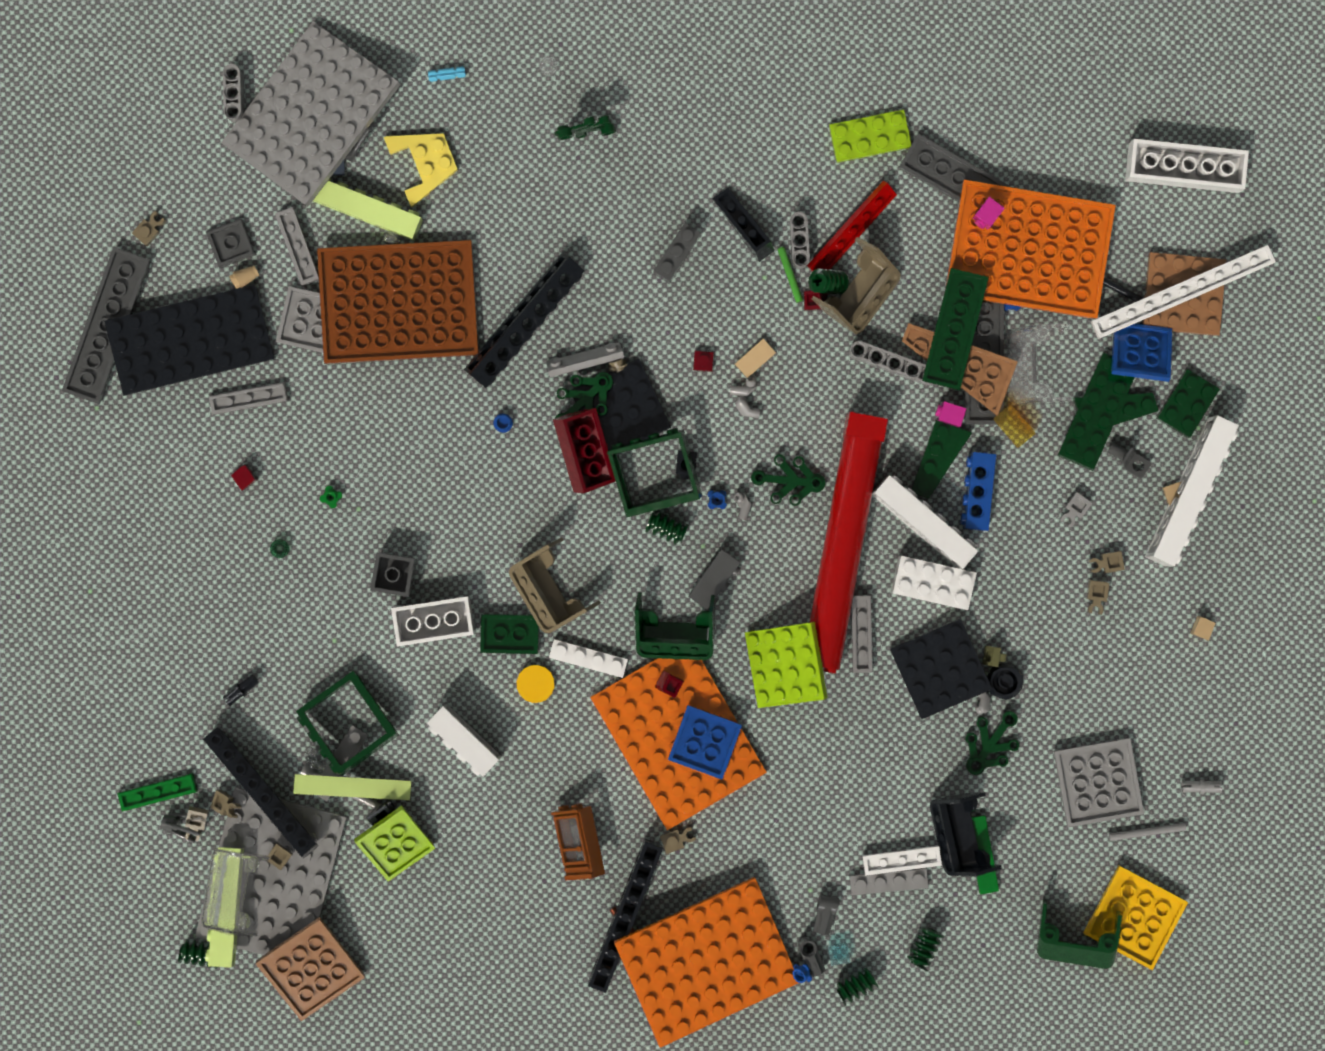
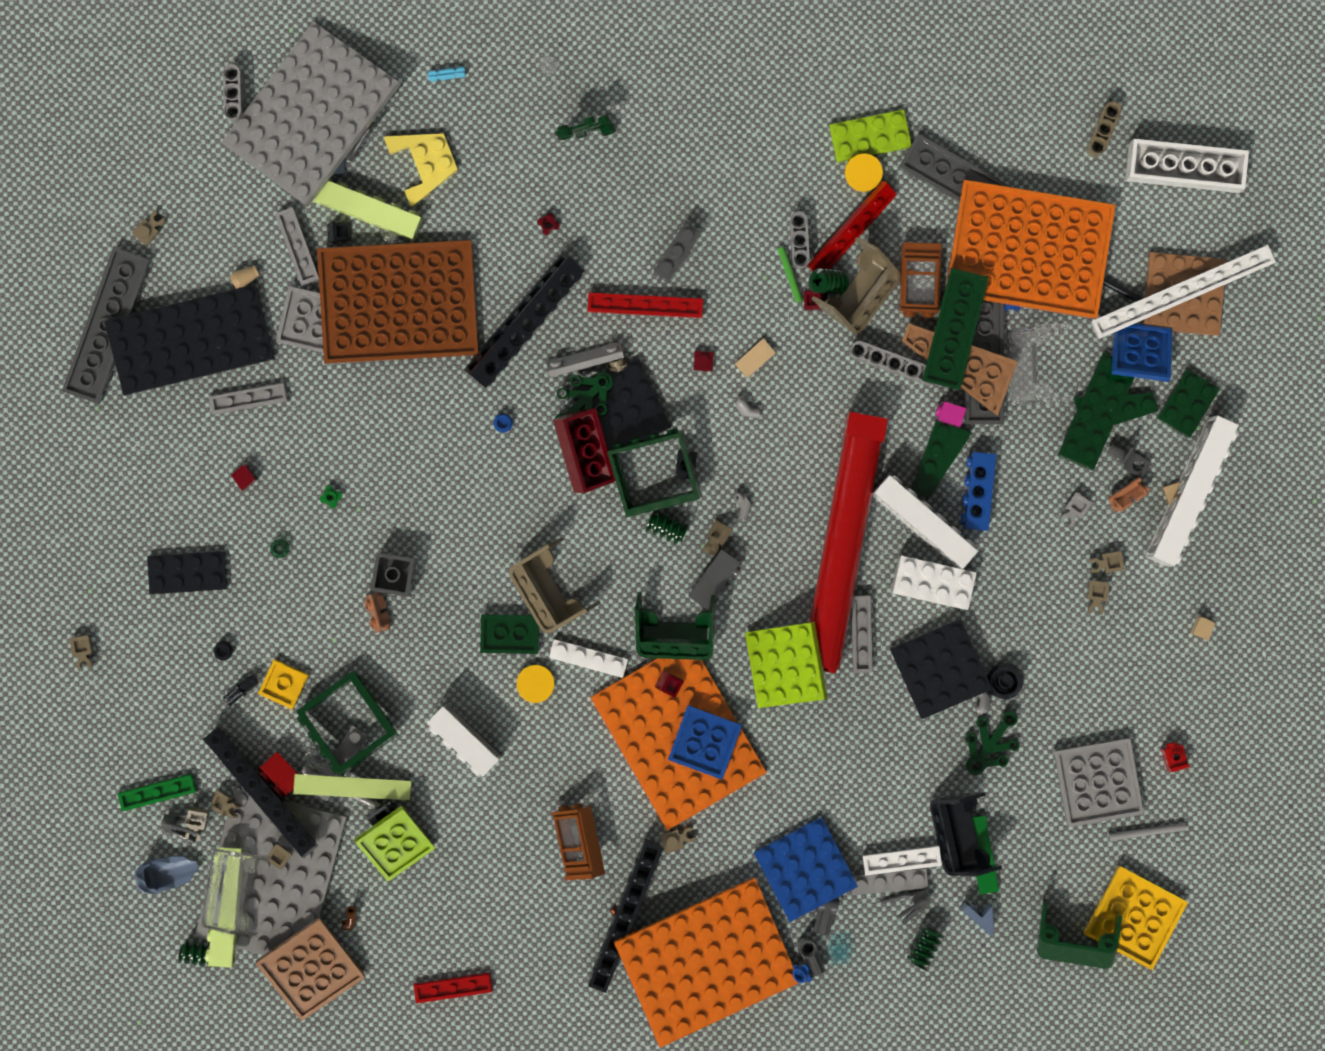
(80, 648): none -> dark tan plate
(165, 874): none -> sand blue hair
(187, 572): none -> black plate
(223, 650): none -> black plate
(230, 243): dark grey tile -> none
(278, 774): none -> red brick
(283, 684): none -> yellow tile
(339, 232): none -> black slope
(352, 917): none -> reddish brown arm
(377, 618): none -> nougat hinge
(433, 621): white brick -> none
(452, 987): none -> red tile
(543, 223): none -> dark red plate
(645, 305): none -> red plate
(717, 535): none -> dark tan plate
(720, 495): blue plate -> none
(744, 224): black slope -> none
(746, 389): light grey arm -> none
(791, 480): dark green plant -> none
(805, 869): none -> blue plate
(856, 986): dark green piece -> none
(863, 172): none -> yellow tile
(919, 279): none -> dark orange door
(919, 901): none -> dark grey plant
(984, 919): none -> sand blue slope
(988, 213): dark pink brick -> none
(993, 656): olive tile -> none
(1014, 425): clear yellow panel -> none
(1110, 123): none -> dark tan beam
(1122, 499): none -> nougat hinge
(1168, 752): none -> red brick
(1201, 786): light grey pin -> none

